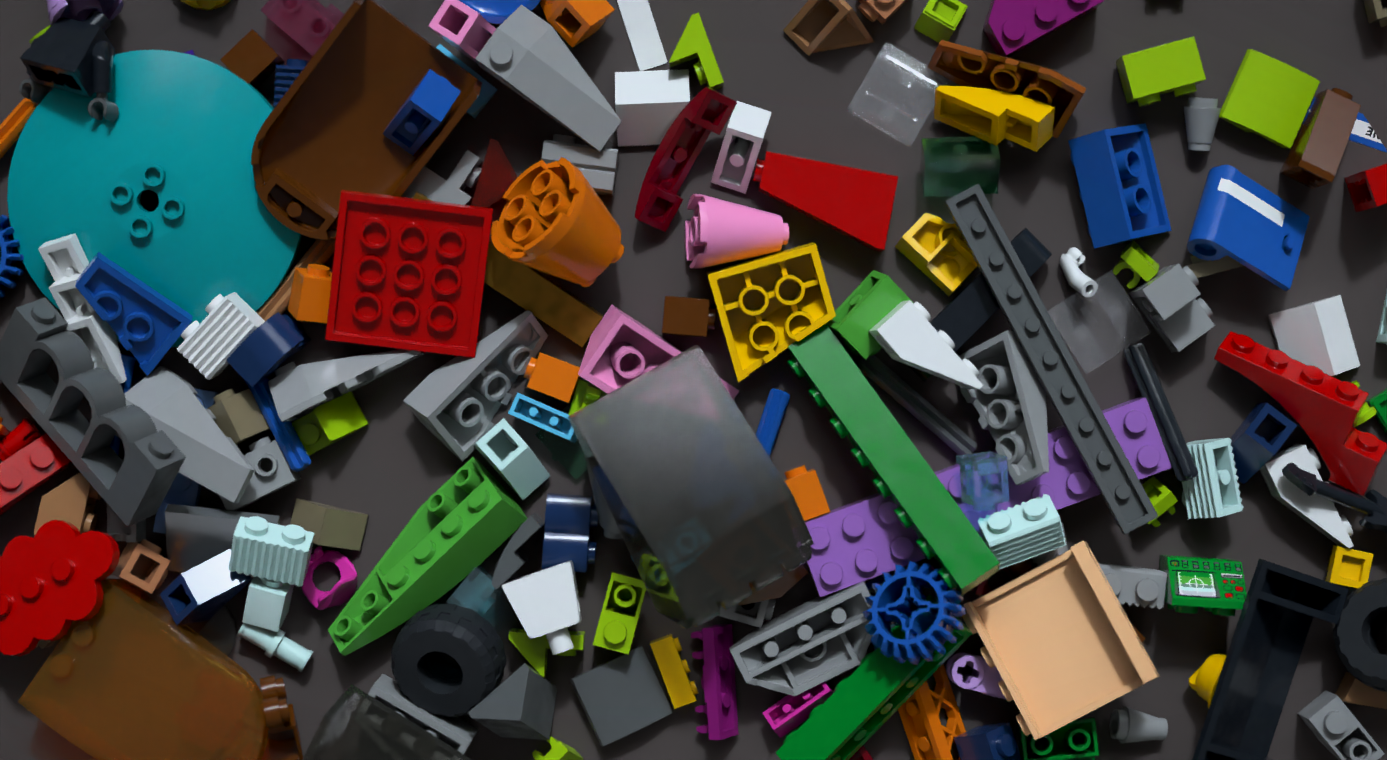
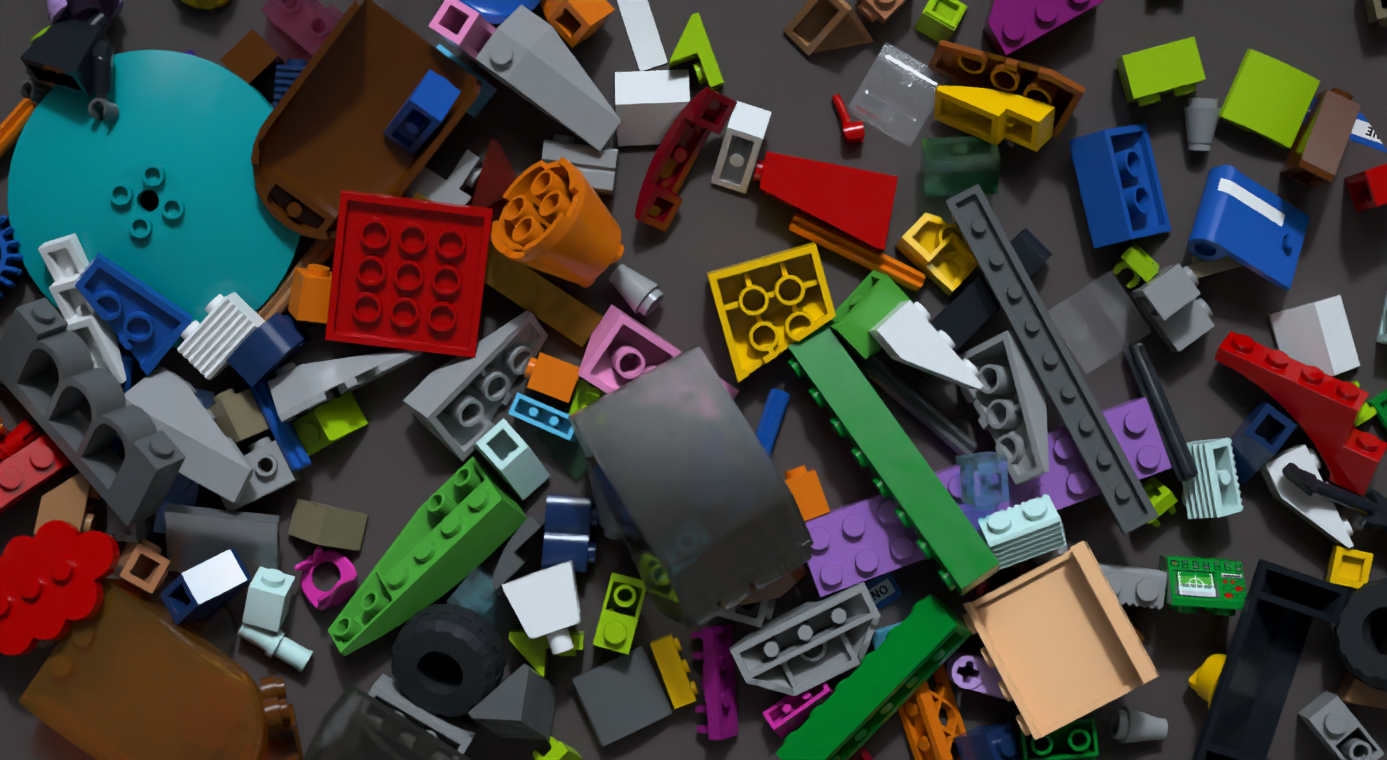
(271, 550): light aqua brick -> none
(637, 290): none -> light grey cone
(688, 316): reddish brown brick -> none
(730, 232): bright pink cone -> none
(852, 131): none -> red hand
(856, 251): none -> orange axle
(909, 588): blue gear -> none
(1075, 277): white arm -> none

